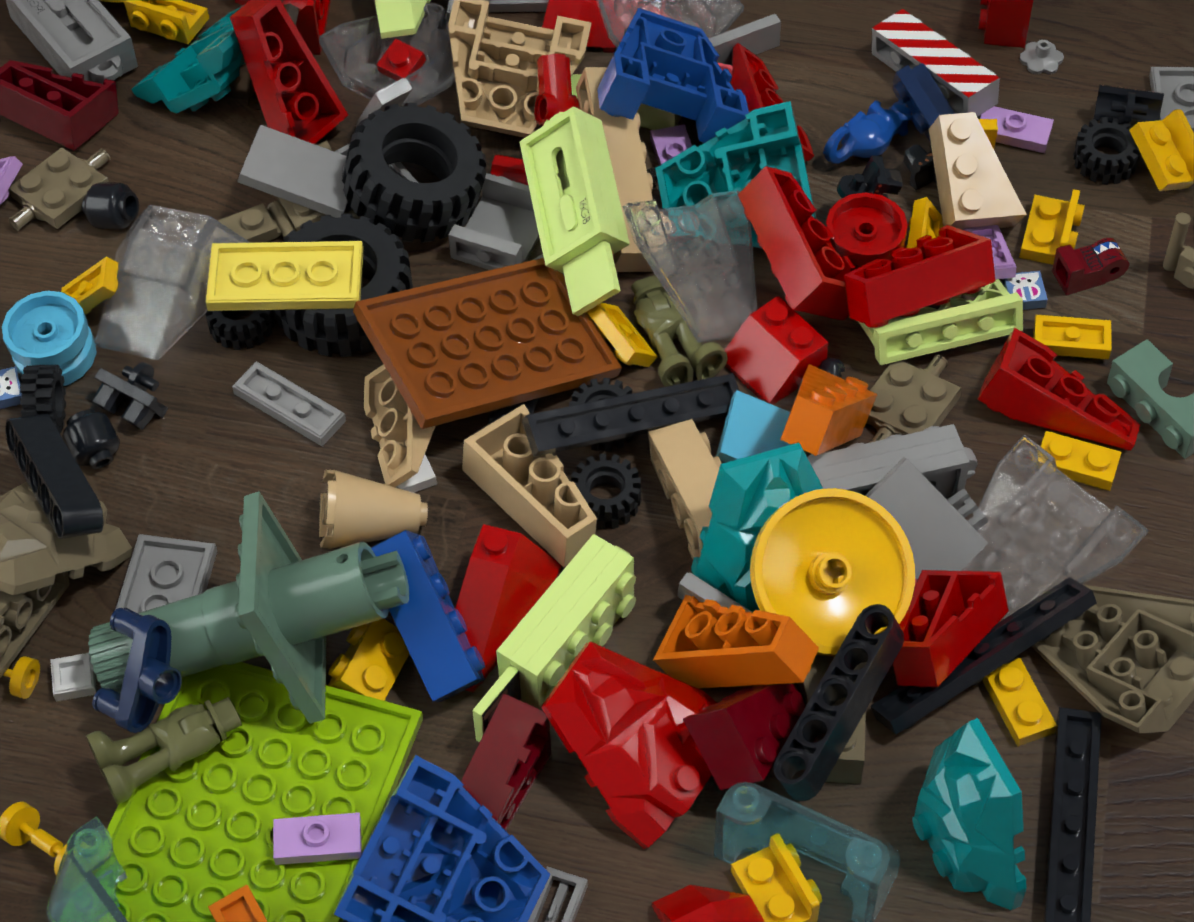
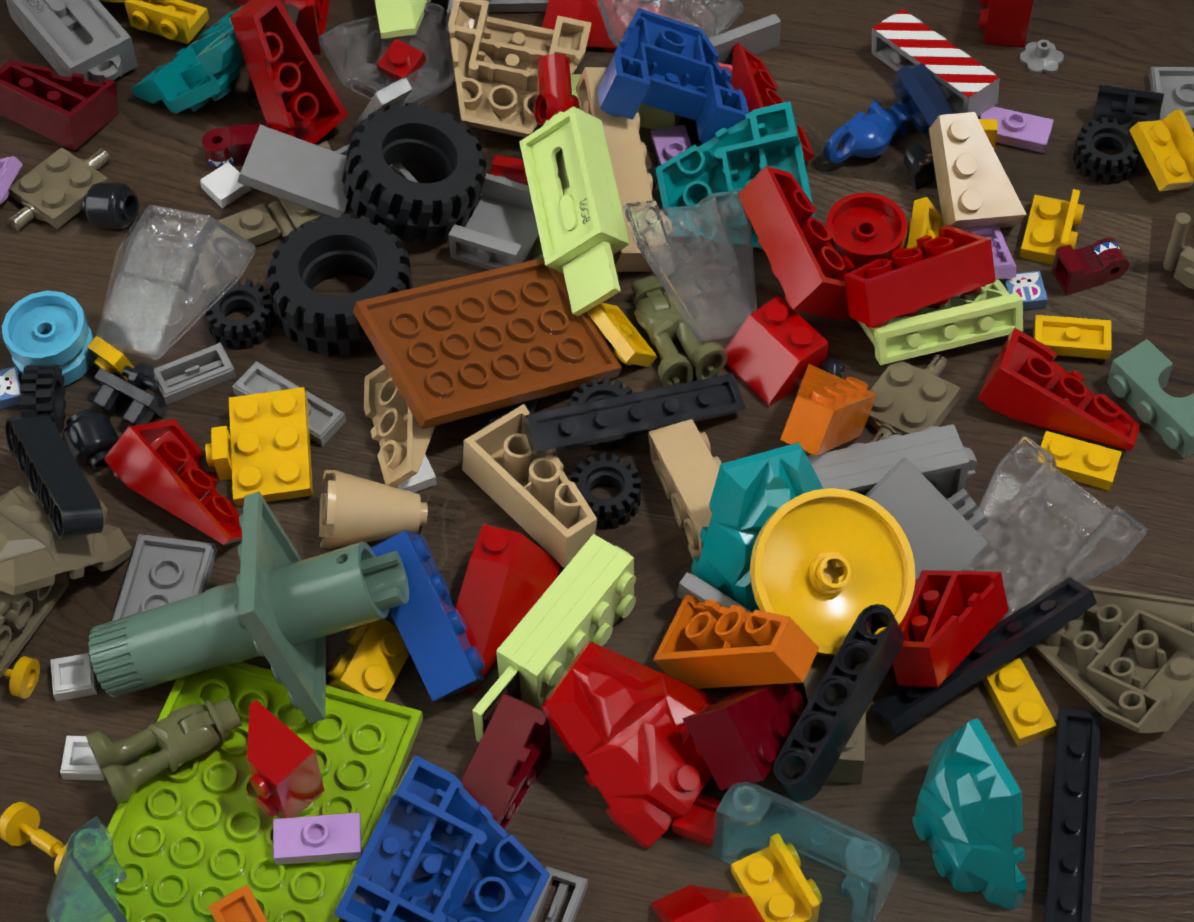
(79, 761): none -> white tile
(94, 284): yellow plate -> none
(108, 357): none -> yellow plate
(148, 672): dark blue connector -> none
(166, 469): none -> red wedge
(195, 377): none -> light grey tile
(219, 452): none -> yellow plate
(223, 185): none -> white tile
(232, 146): none -> dark red leg
(270, 445): none -> yellow plate
(281, 765): none -> red slope
(284, 275): light yellow tile -> none
(698, 821): none -> red plate
(751, 428): medium azure tile -> none
(874, 180): black hips -> none

